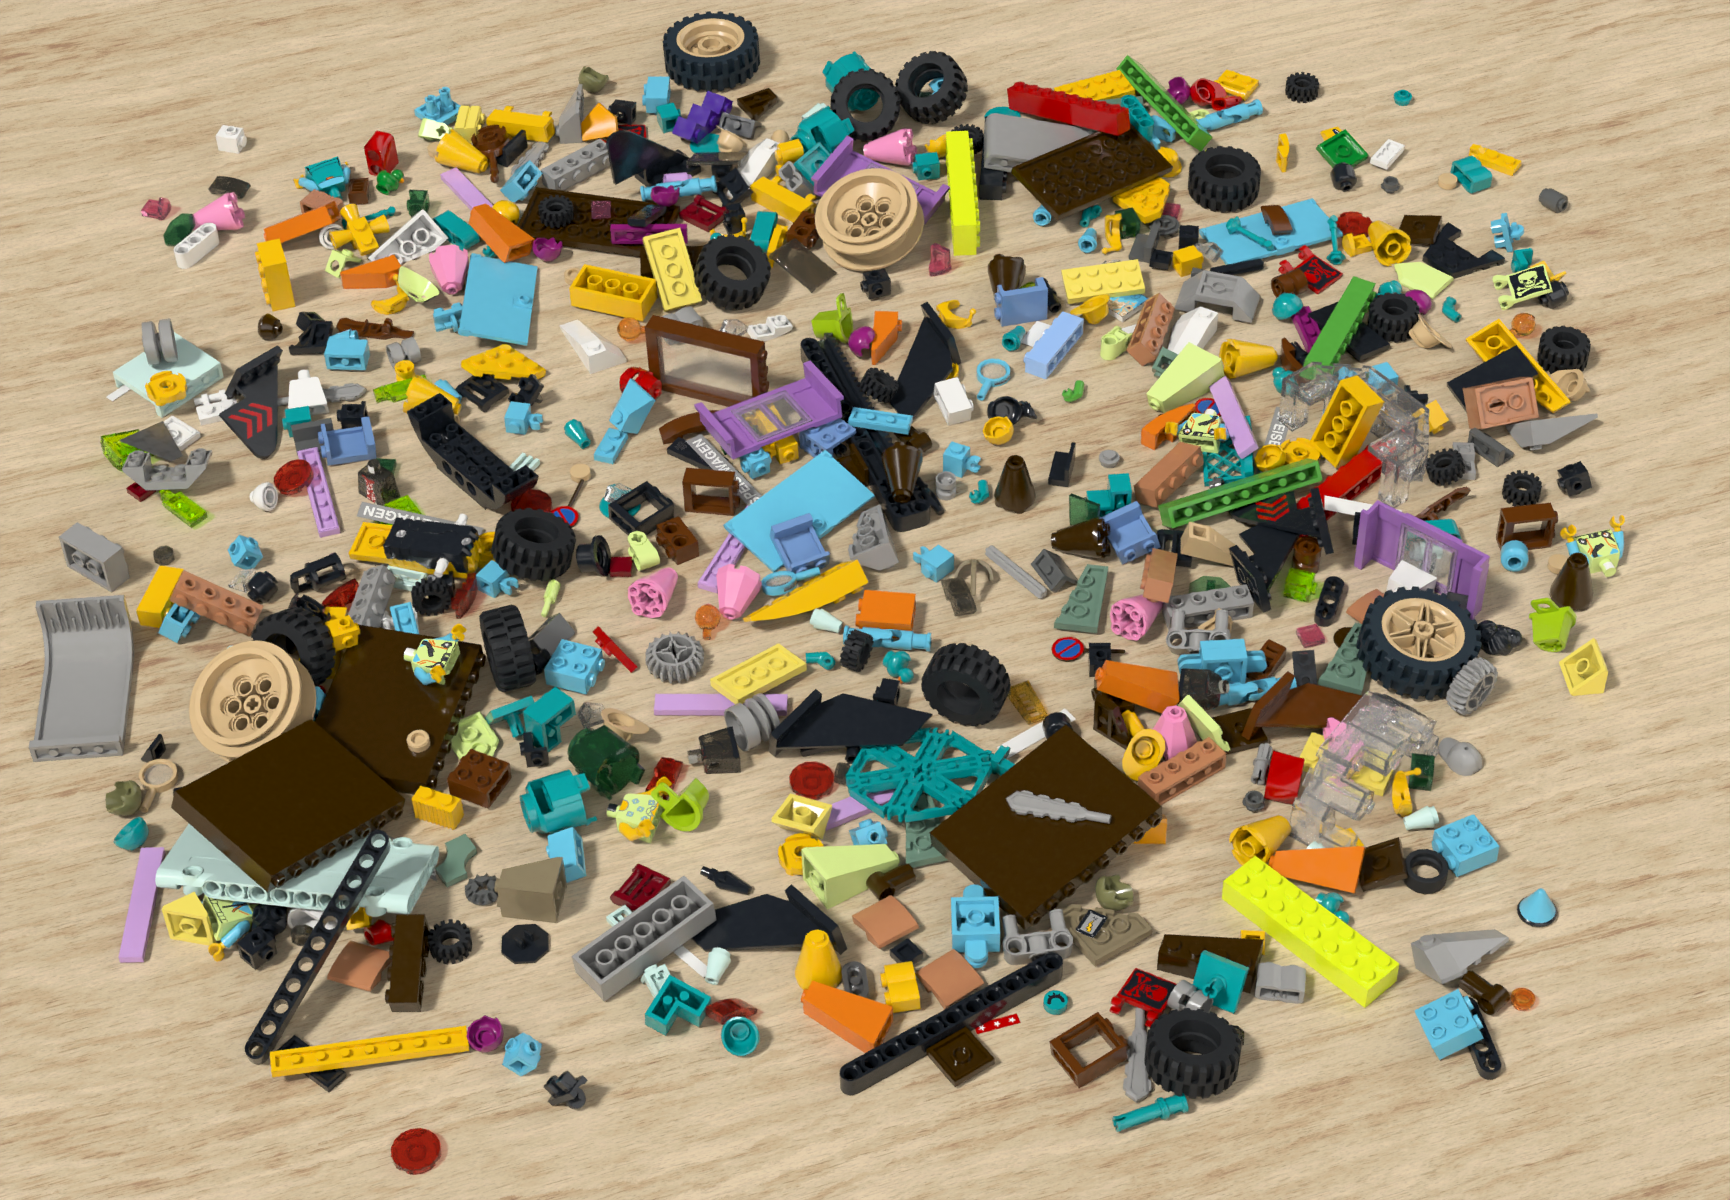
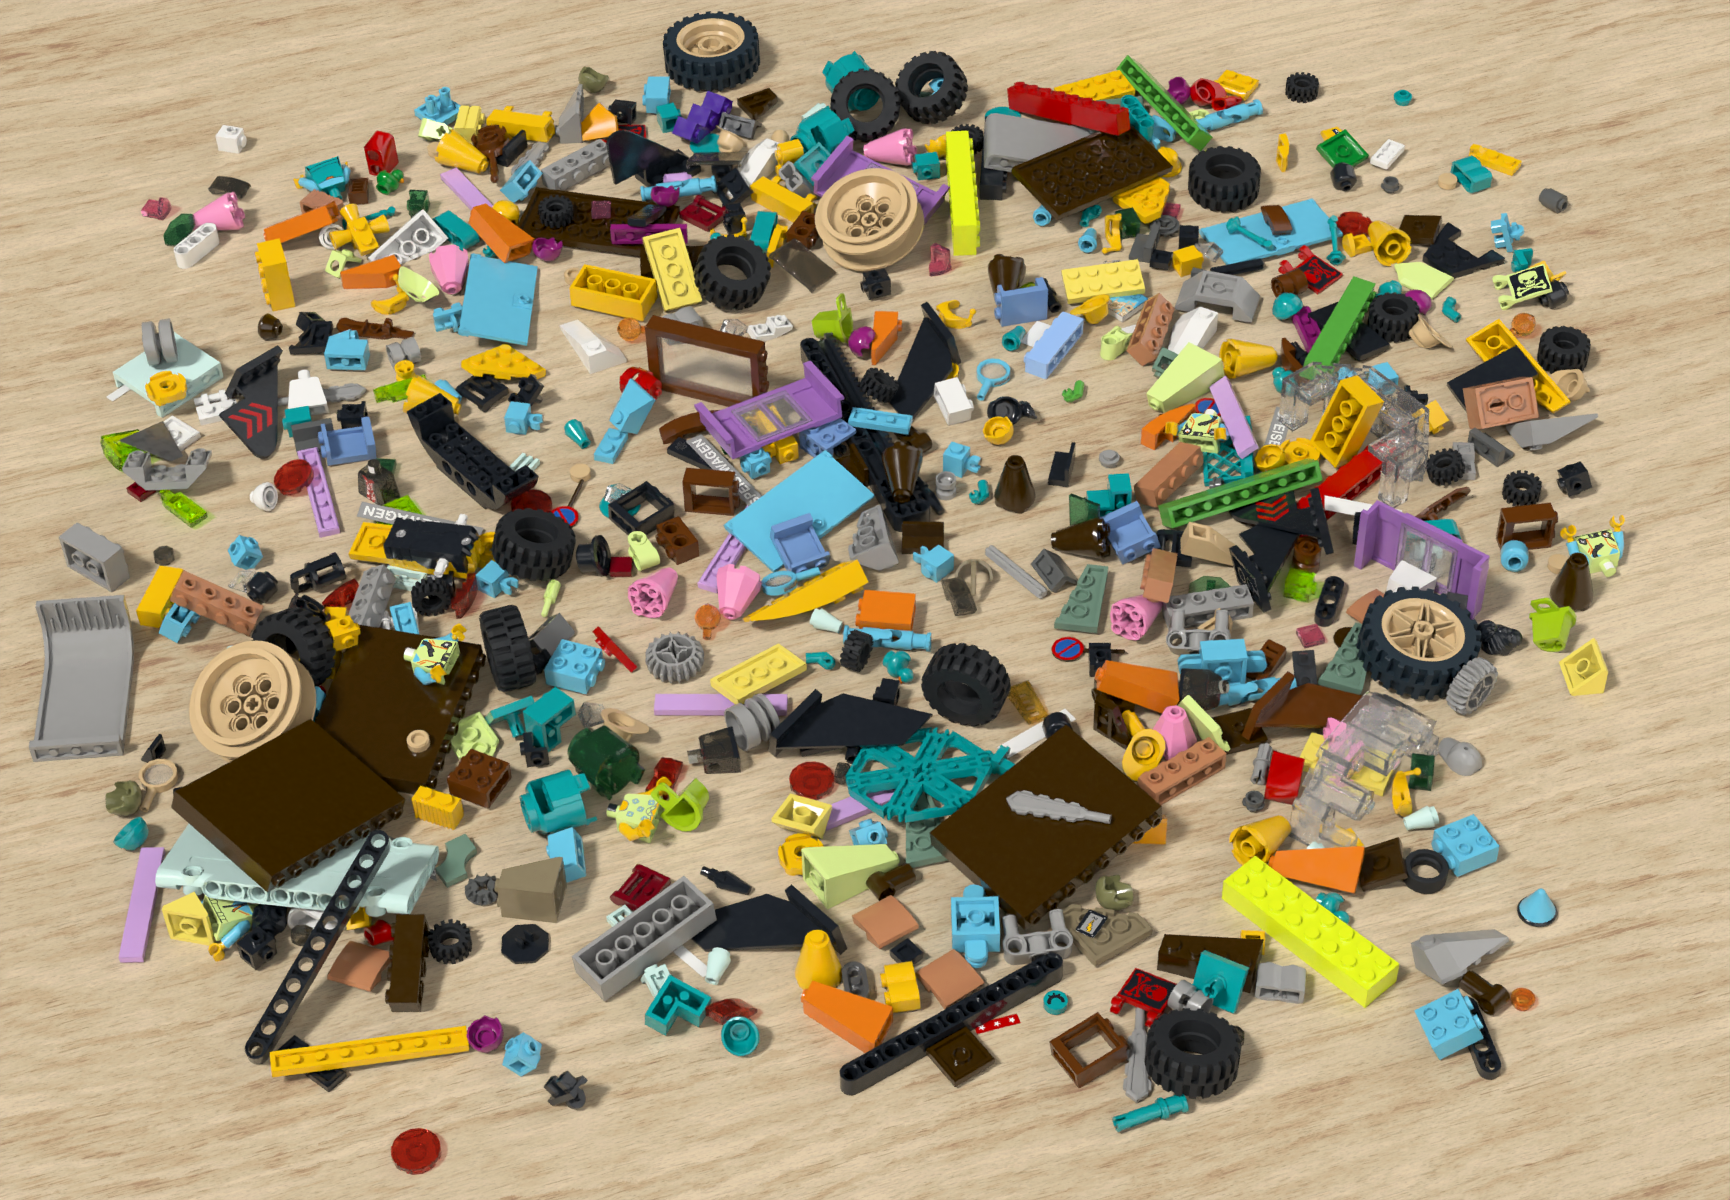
(919, 534): none -> dark brown panel

